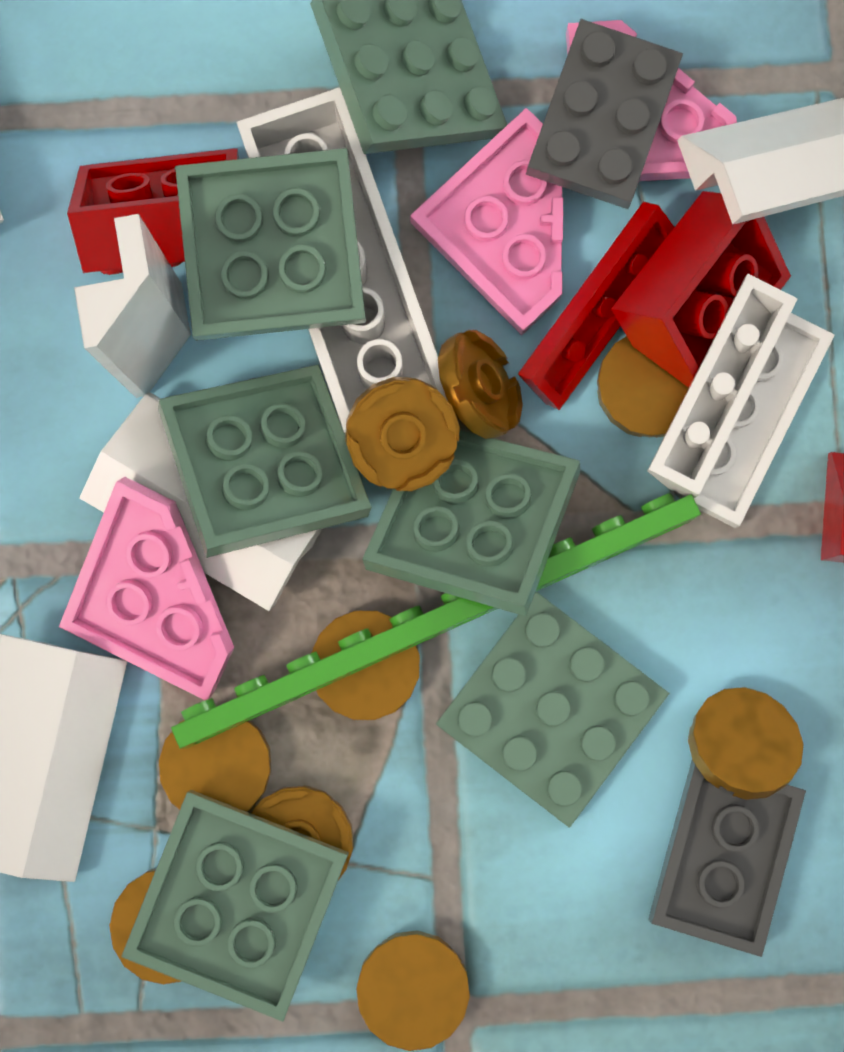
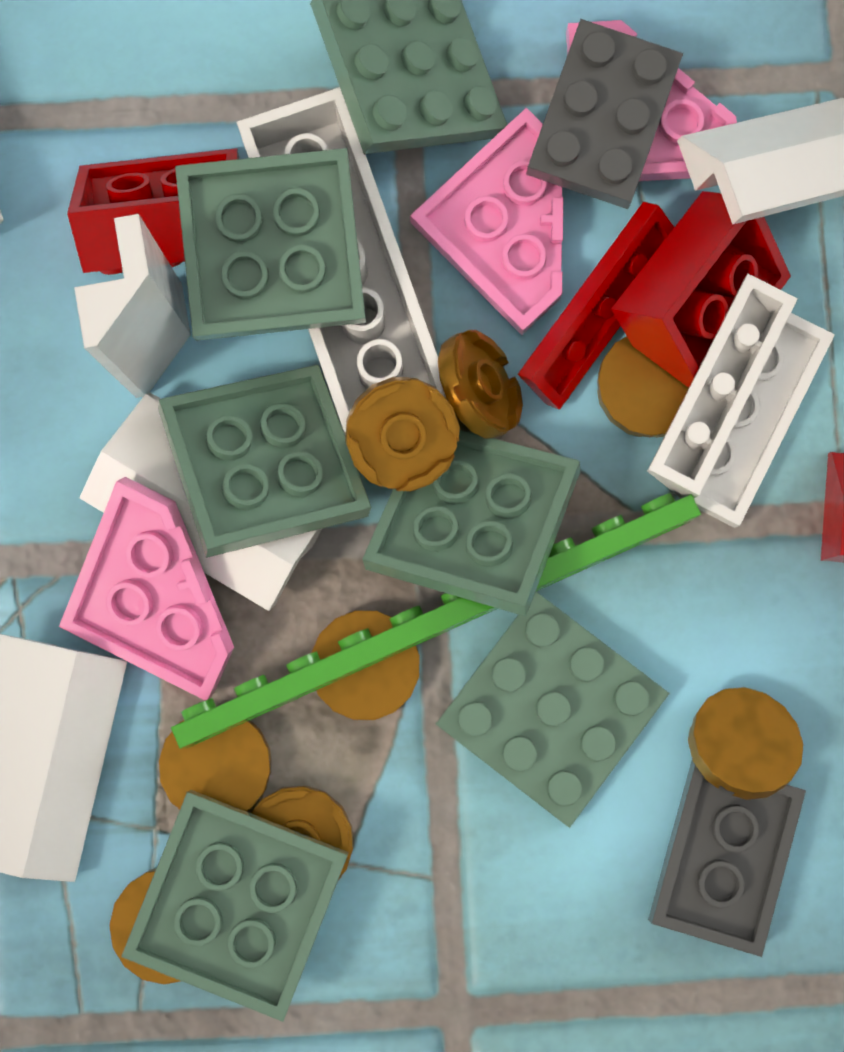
(413, 990): pearl gold tile -> none

